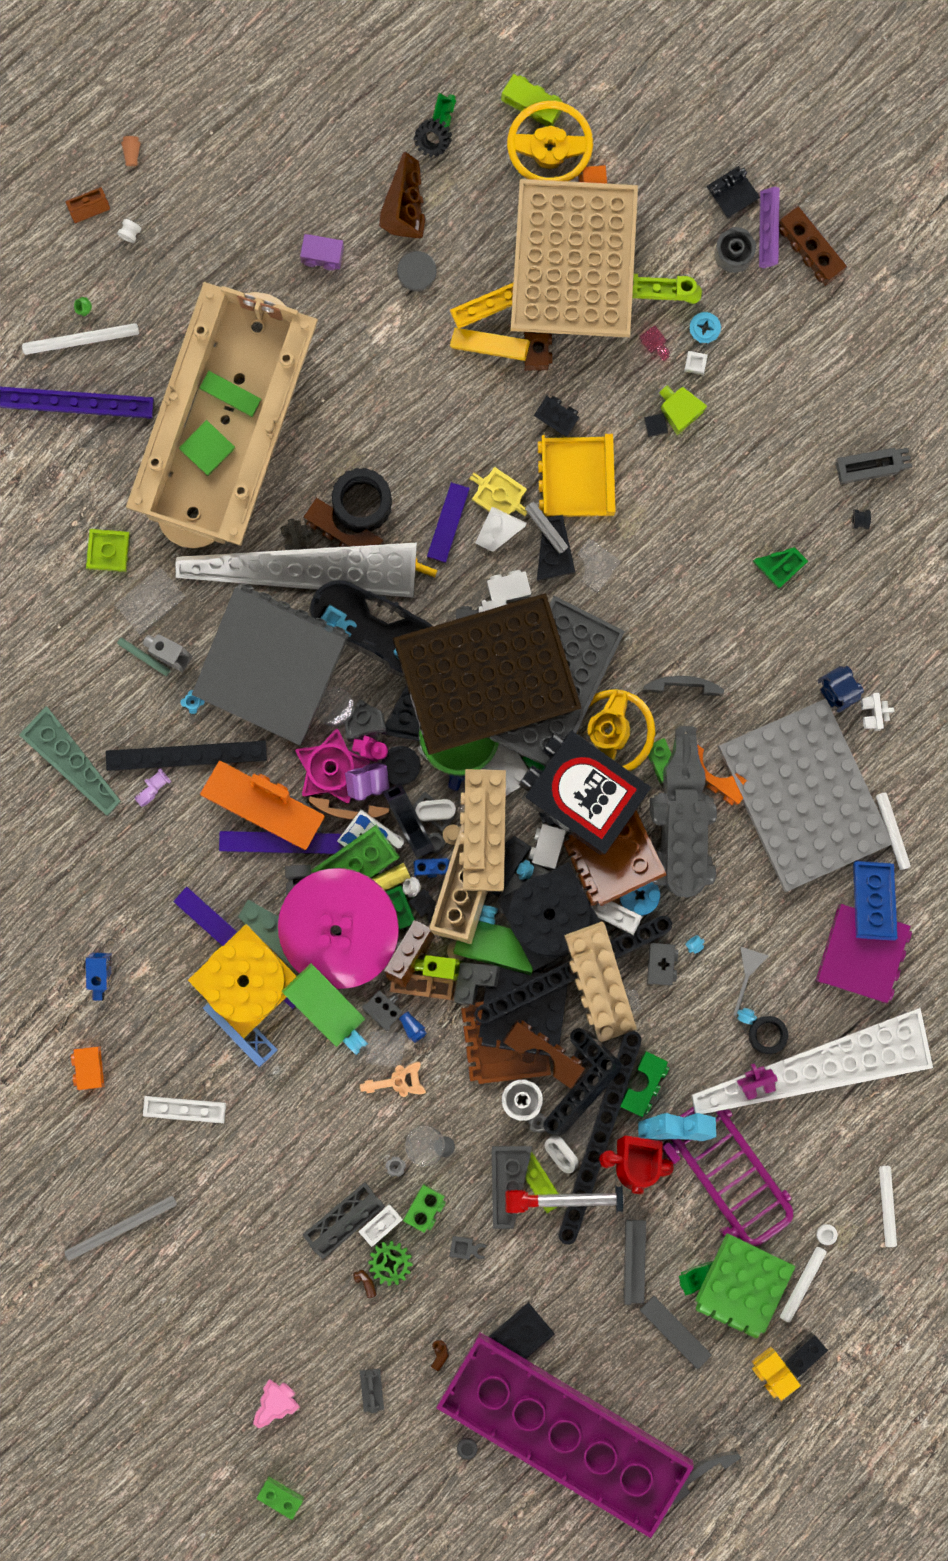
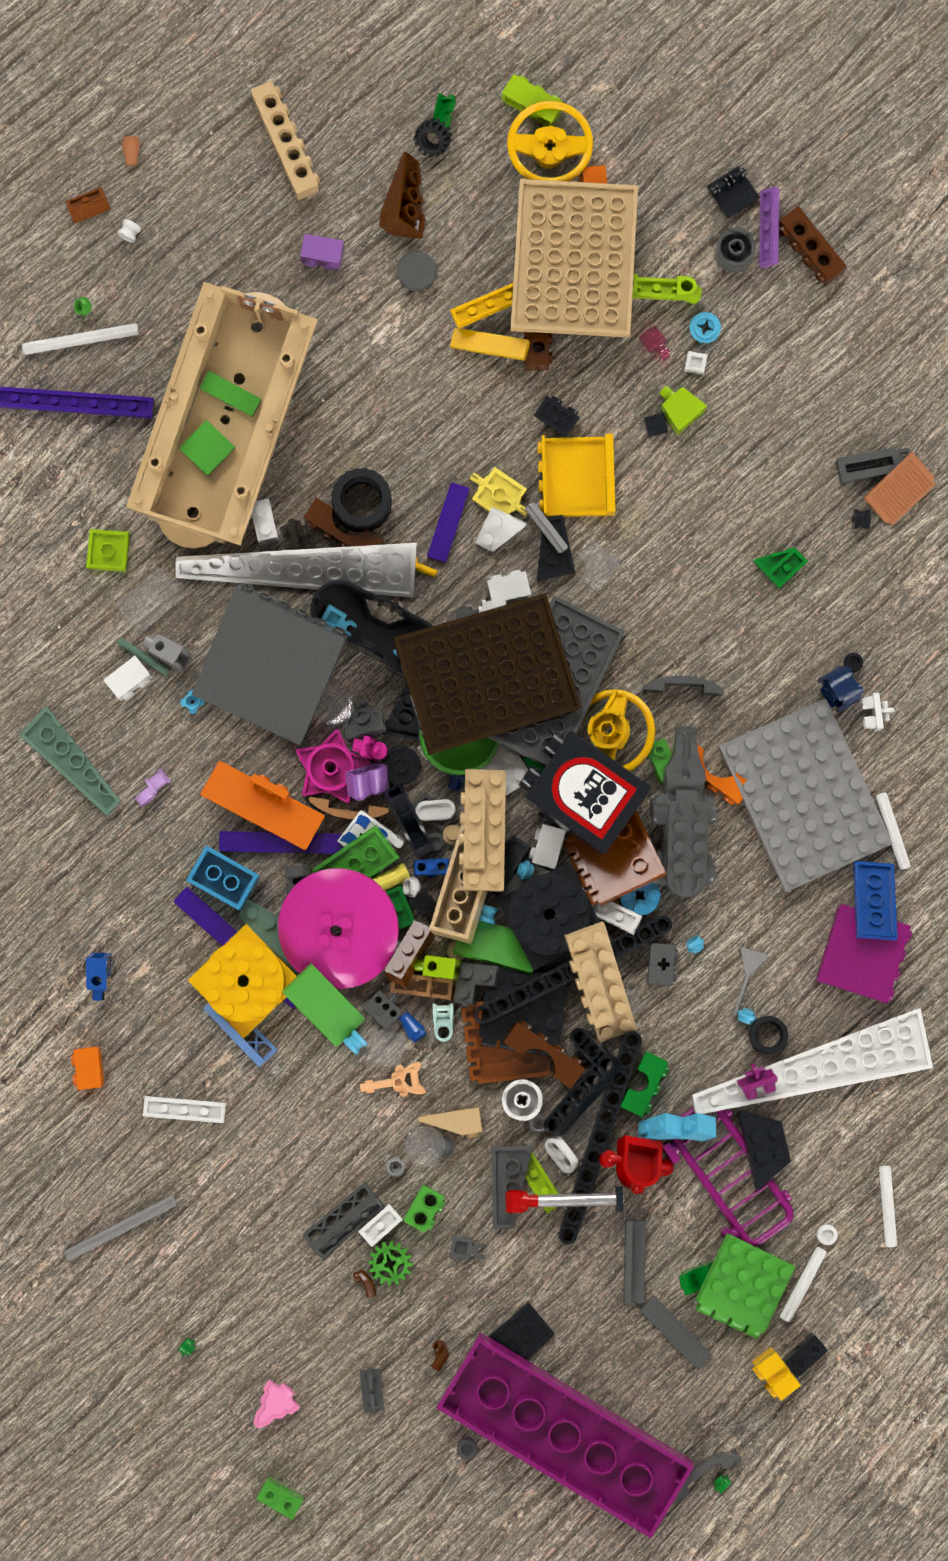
(128, 678): none -> white brick
(186, 755): black plate -> none
(187, 1347): none -> green plate
(223, 878): none -> dark azure brick
(264, 522): none -> white brick
(268, 94): none -> tan brick
(443, 1020): none -> light aqua piece
(460, 1121): none -> tan slope
(721, 1483): none -> green plate
(764, 1146): none -> black wing
(854, 661): none -> black plate
(900, 489): none -> nougat window

